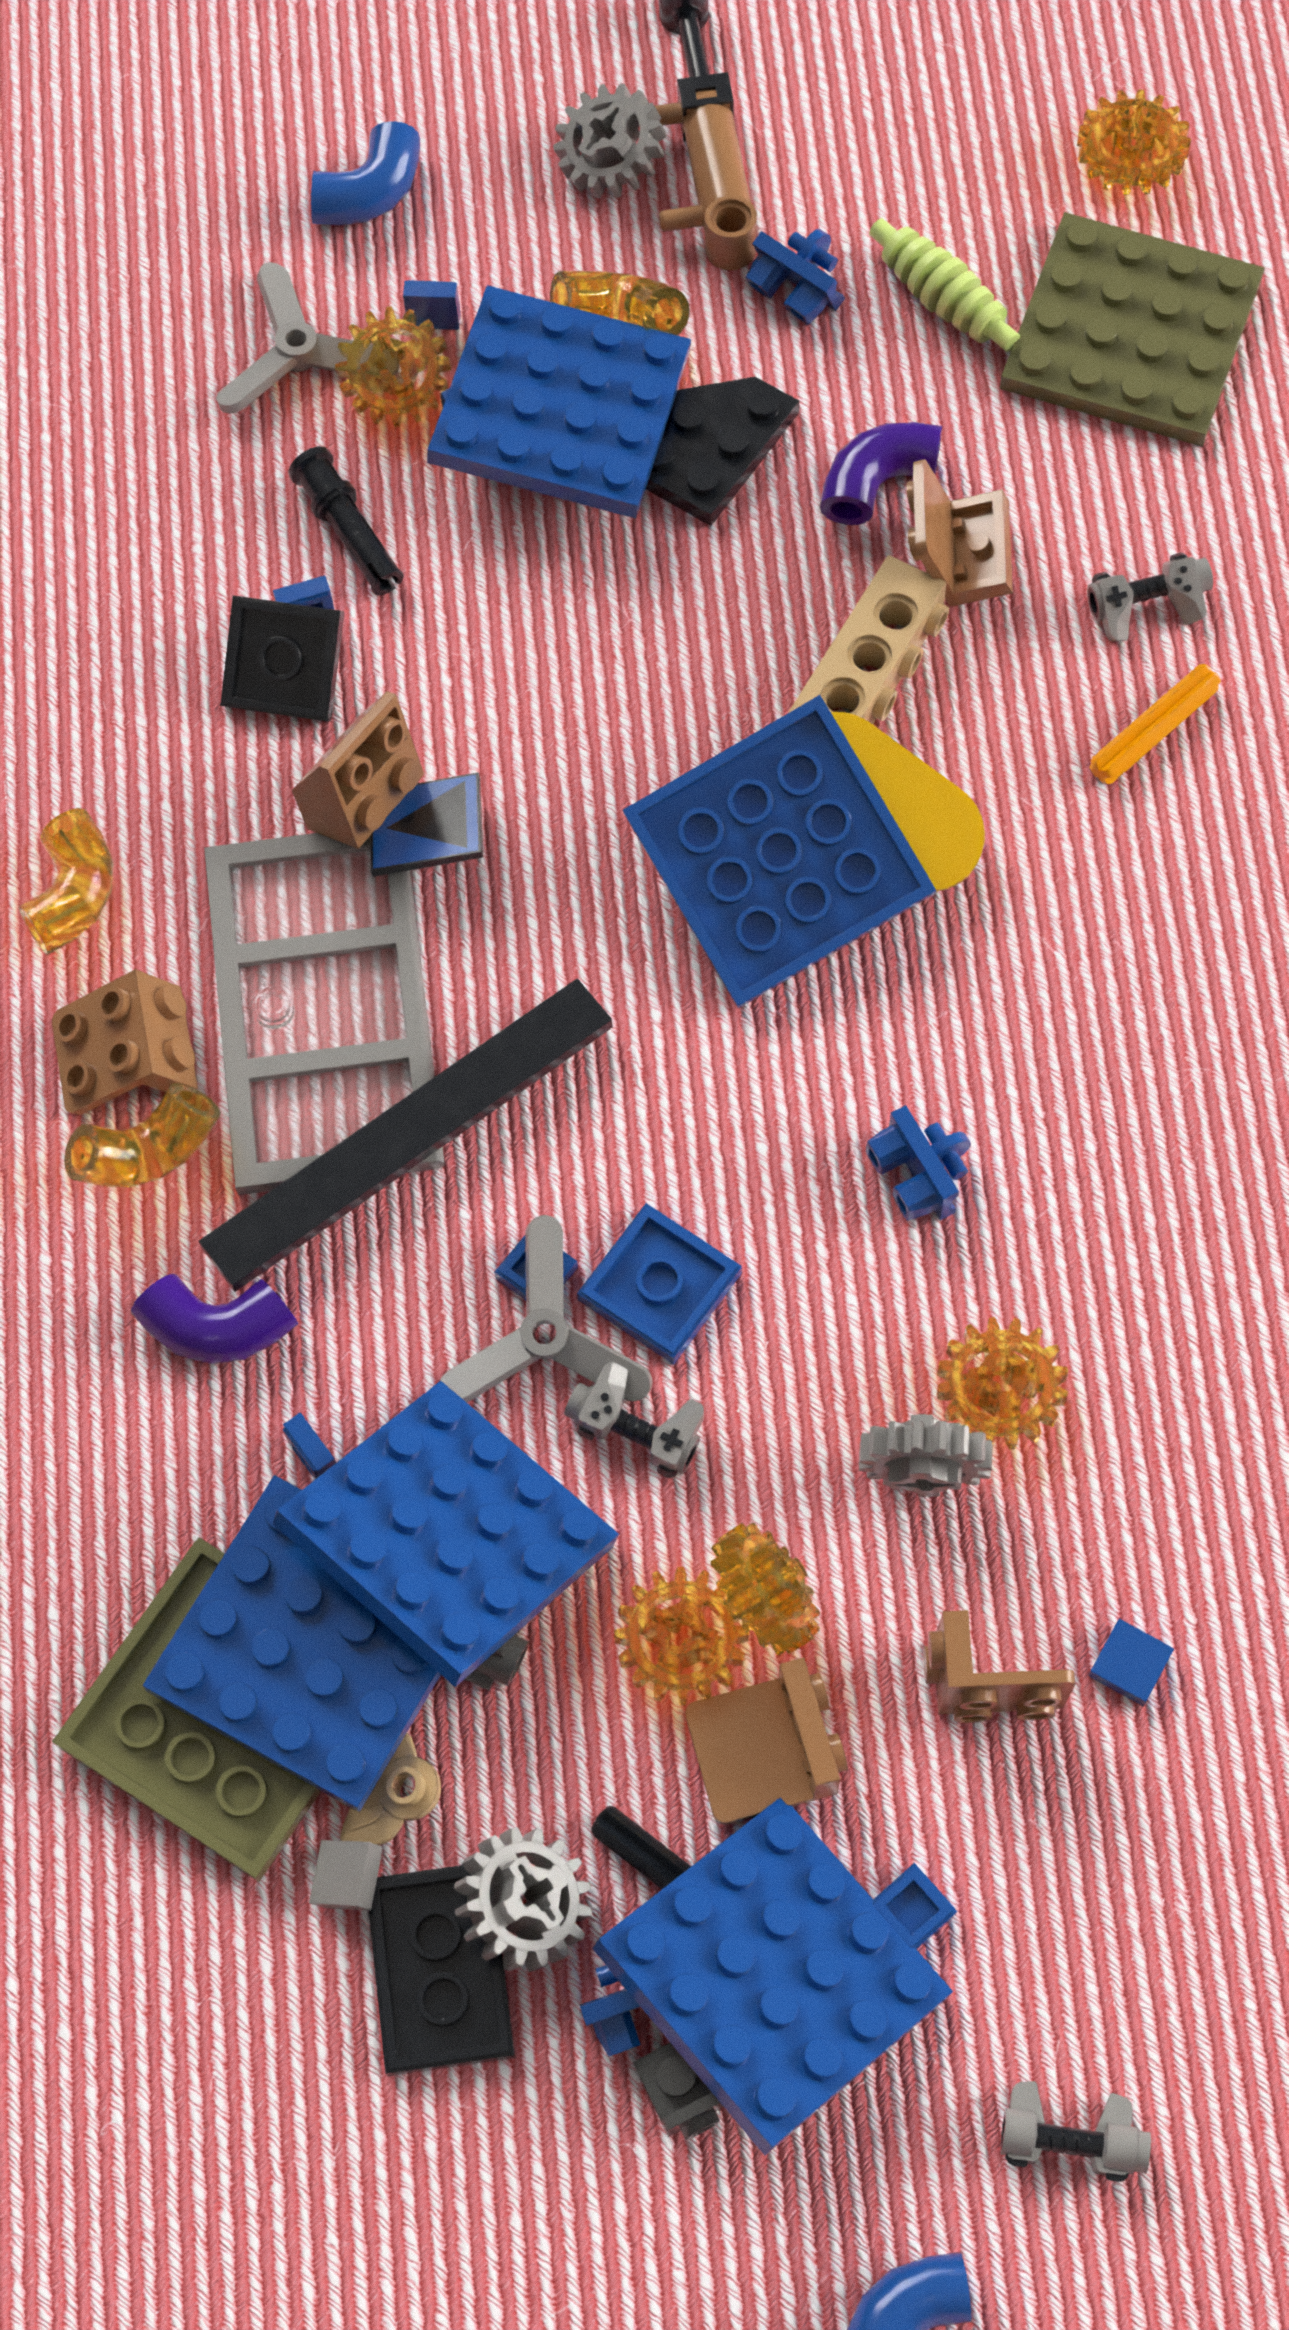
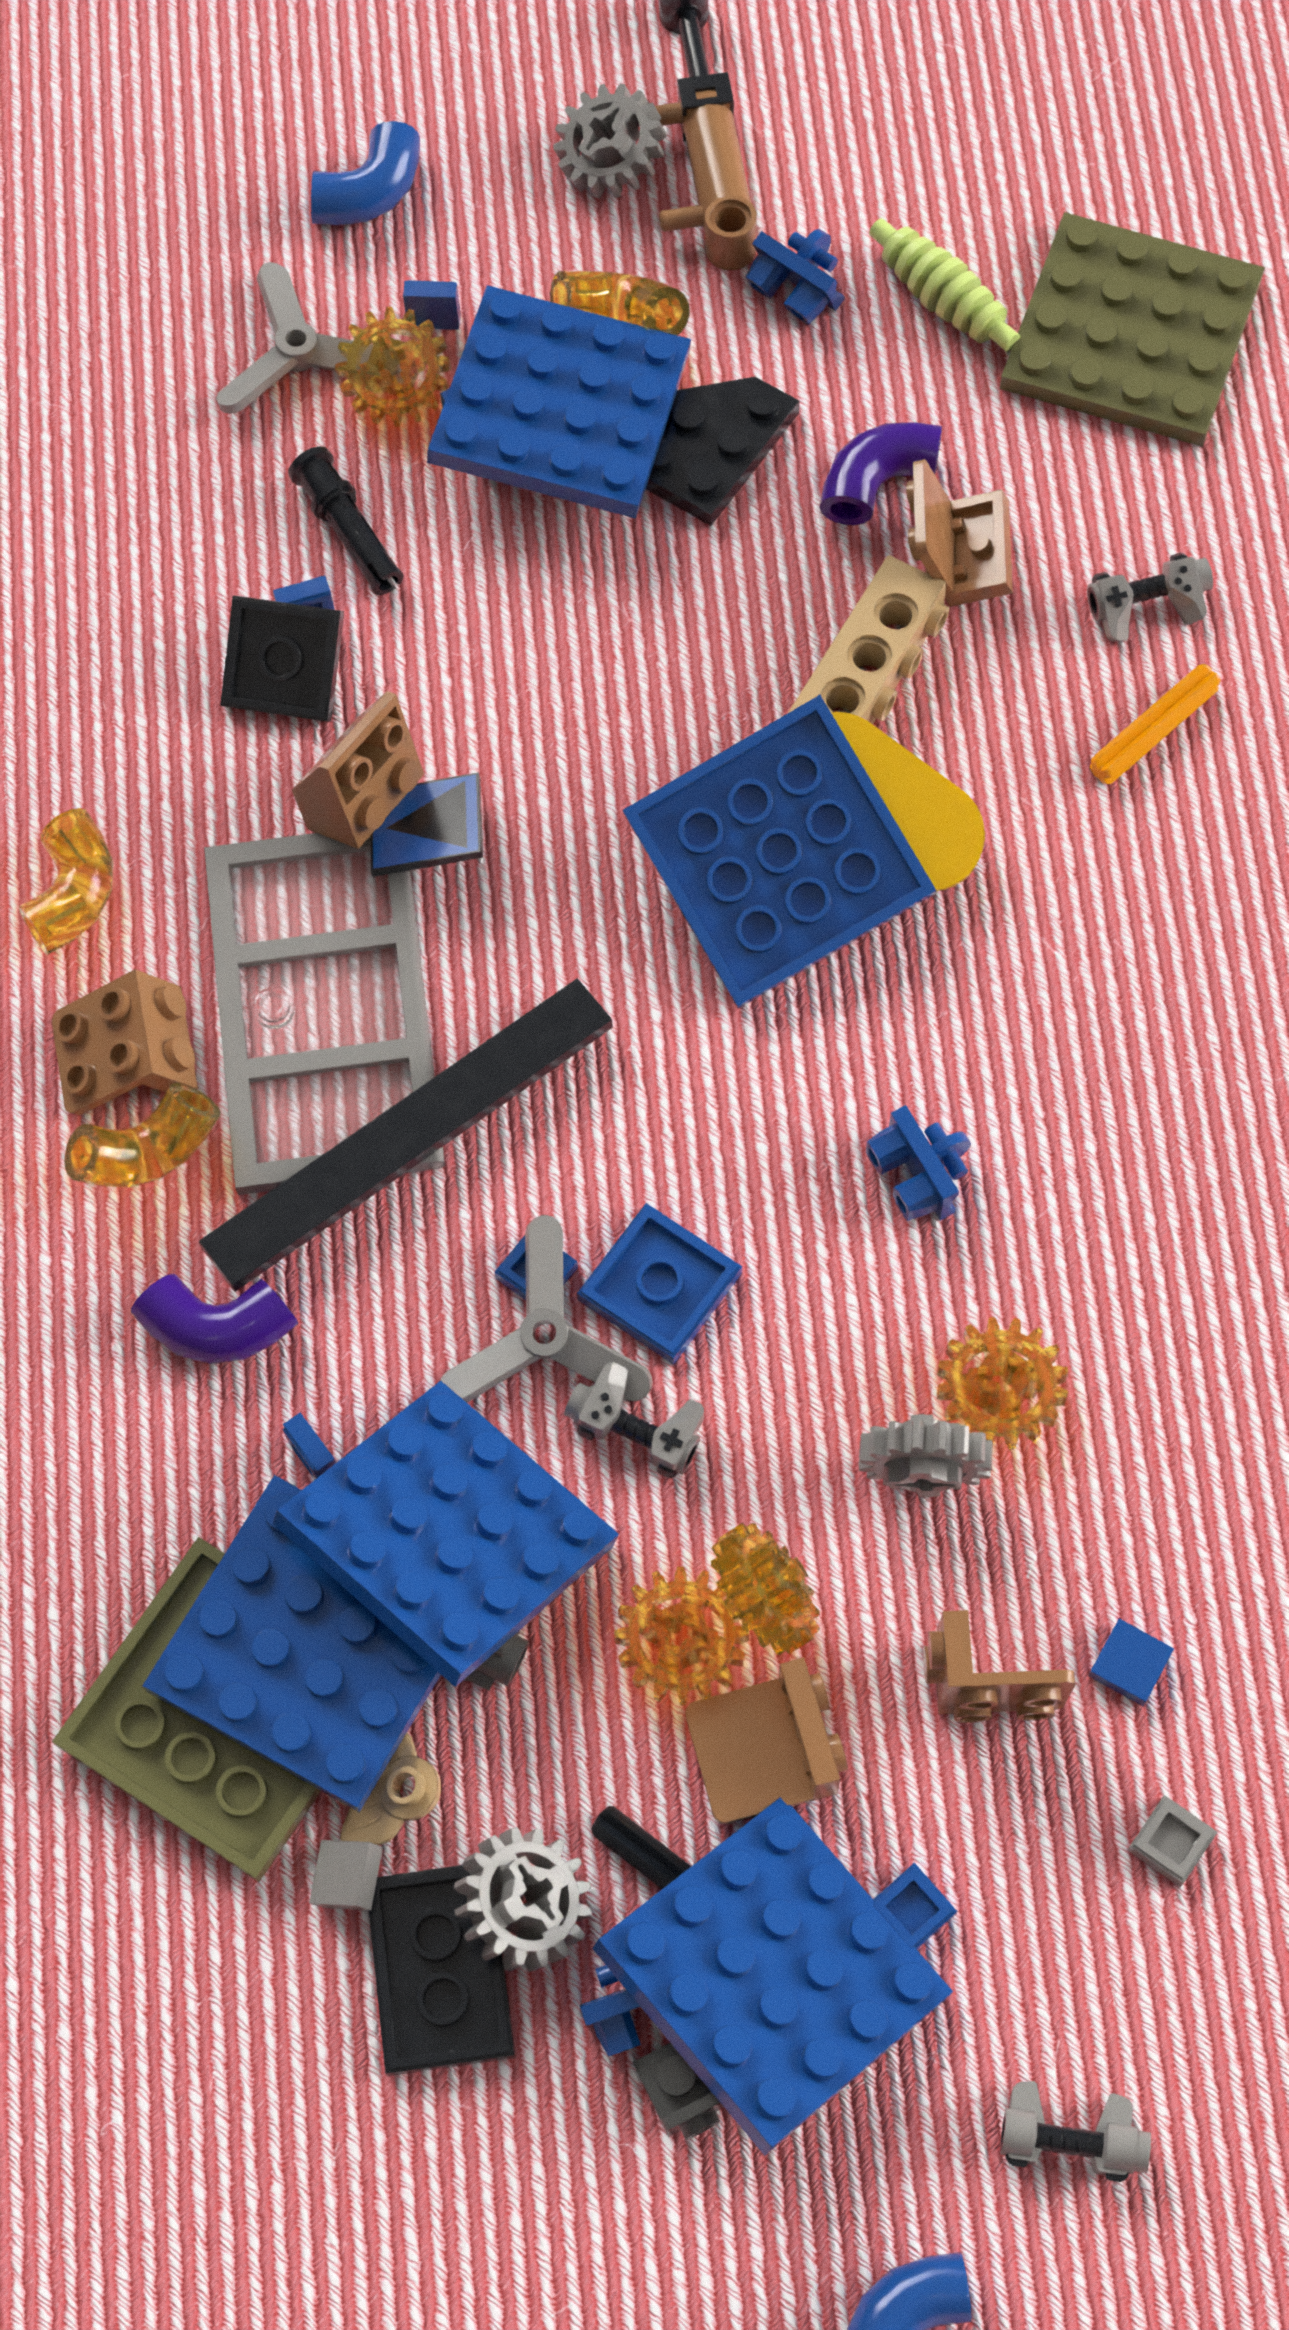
(1158, 148): clear yellow gear -> none
(1172, 1841): none -> light grey tile

